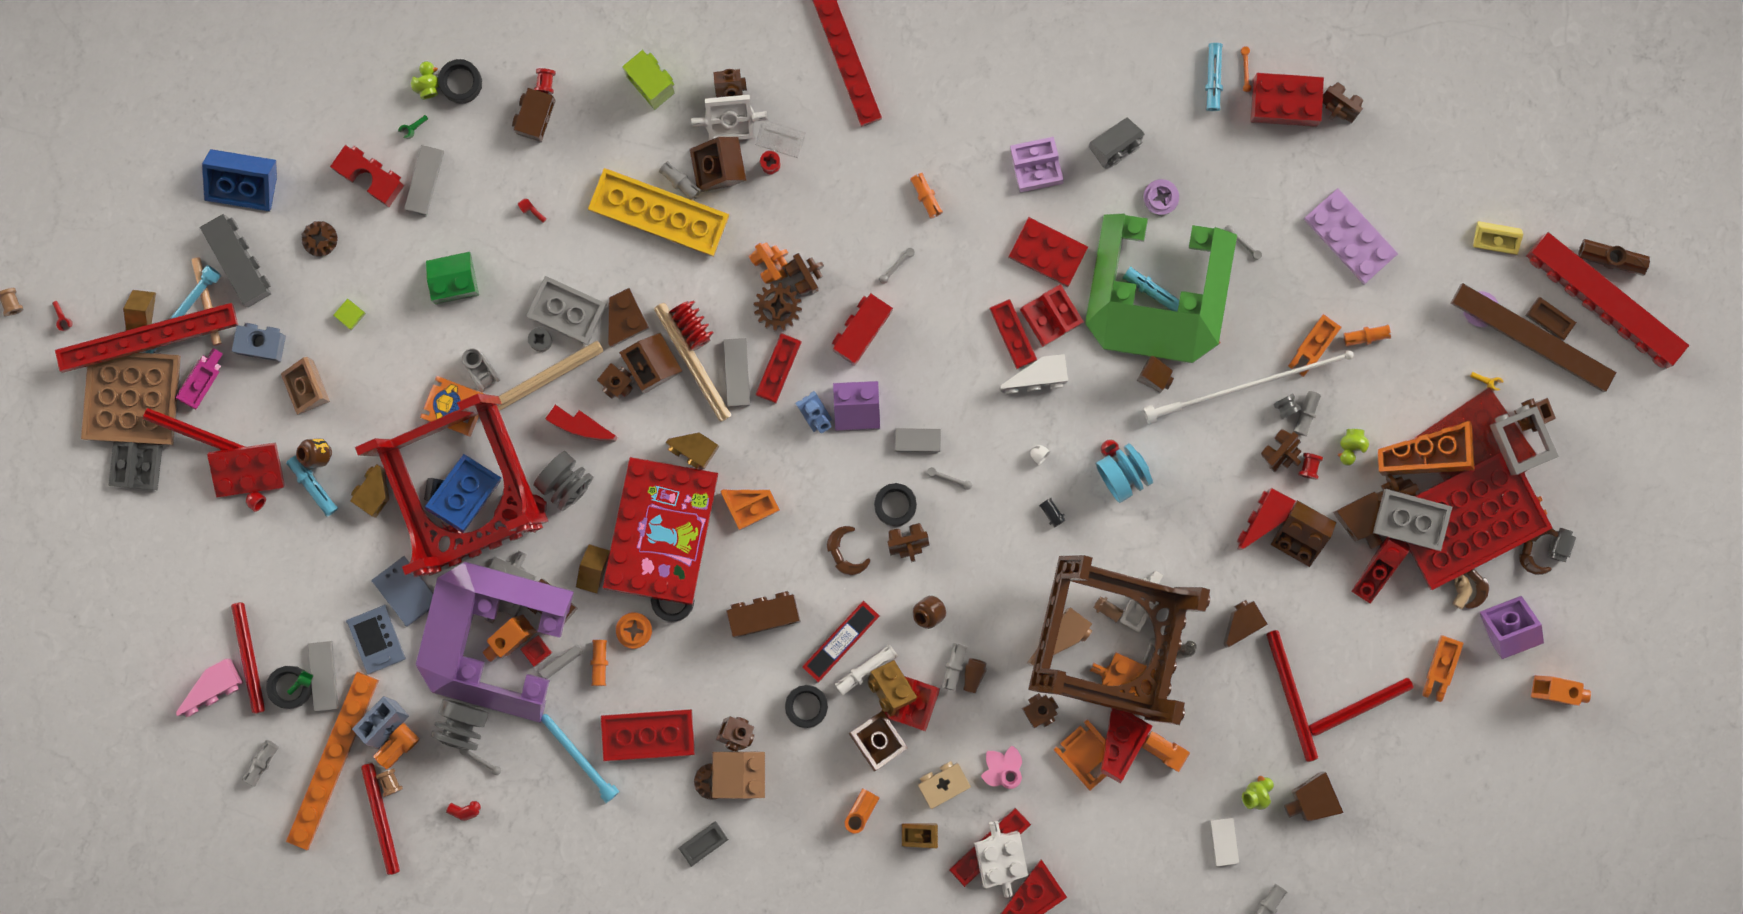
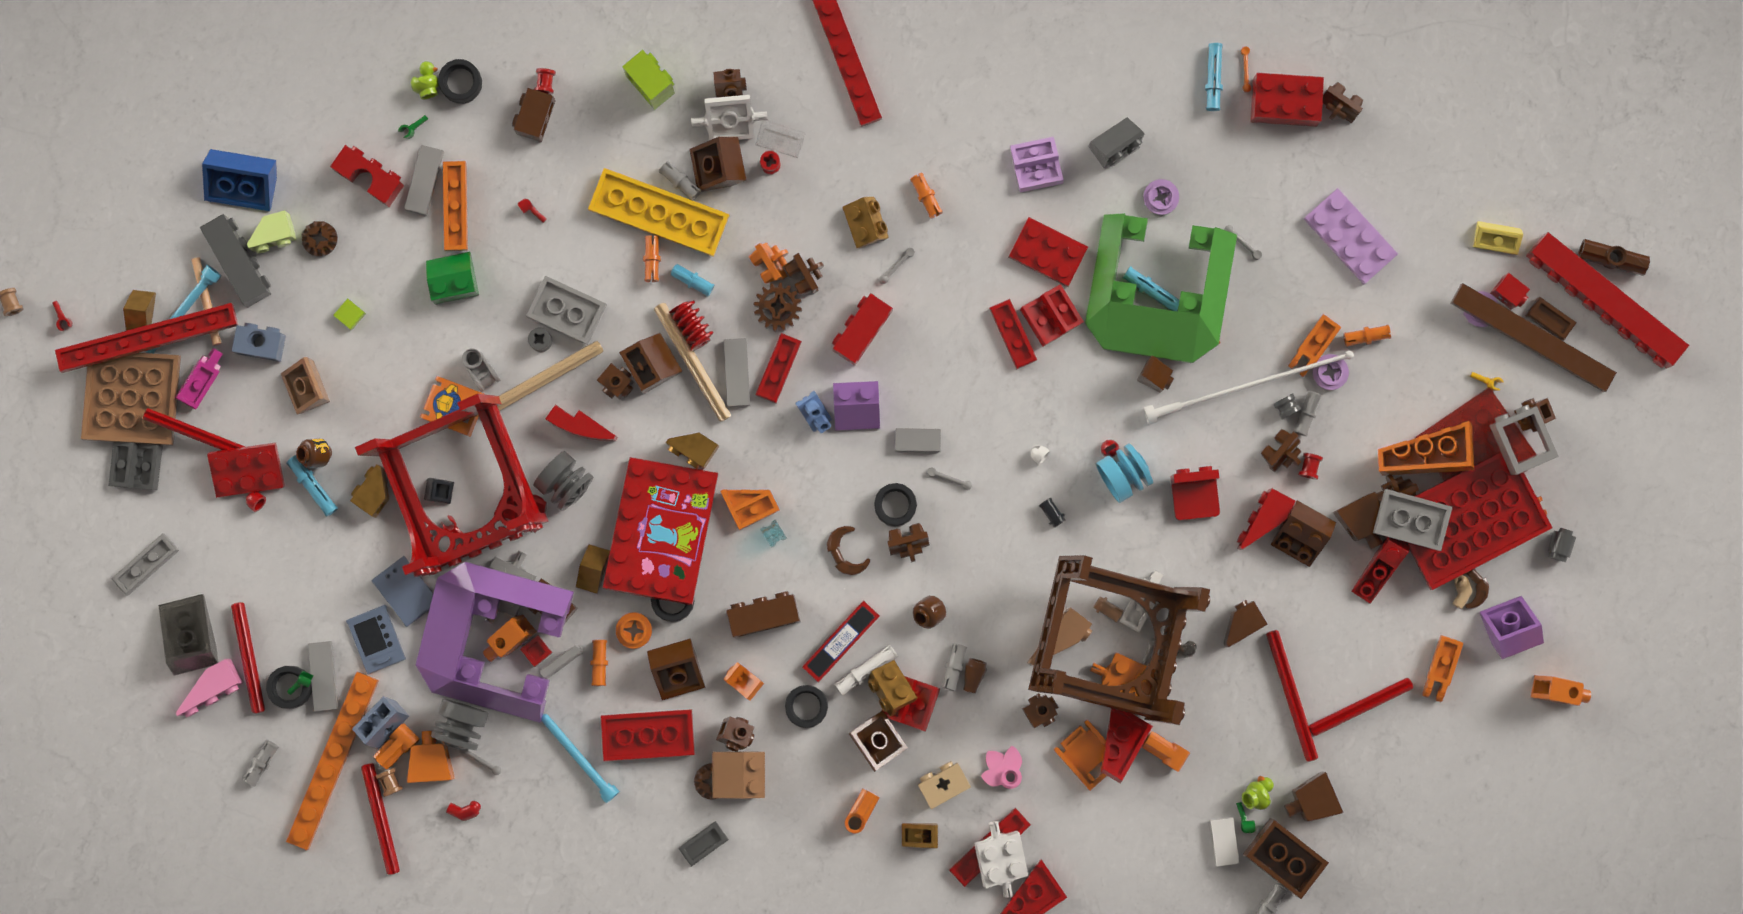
(145, 564): none -> light grey tile
(187, 635): none -> clear smoke slope
(272, 231): none -> yellowish green slope
(429, 761): none -> orange torso
(455, 206): none -> orange plate
(463, 493): blue plate -> none
(624, 318): reddish brown wing -> none
(651, 258): none -> orange pin
(675, 669): none -> reddish brown slope
(692, 280): none -> medium azure axle
(743, 681): none -> orange bracket
(773, 533): none -> clear light blue wheel
(865, 221): none -> pearl gold bracket
(1043, 372): white slope -> none
(1195, 493): none -> red bracket
(1246, 826): none -> green hand
(1285, 858): none -> reddish brown brick
(1339, 377): none -> lavender gear
(1352, 441): lime animal -> none
(1510, 291): none -> red brick
(1528, 562): reddish brown piece -> none

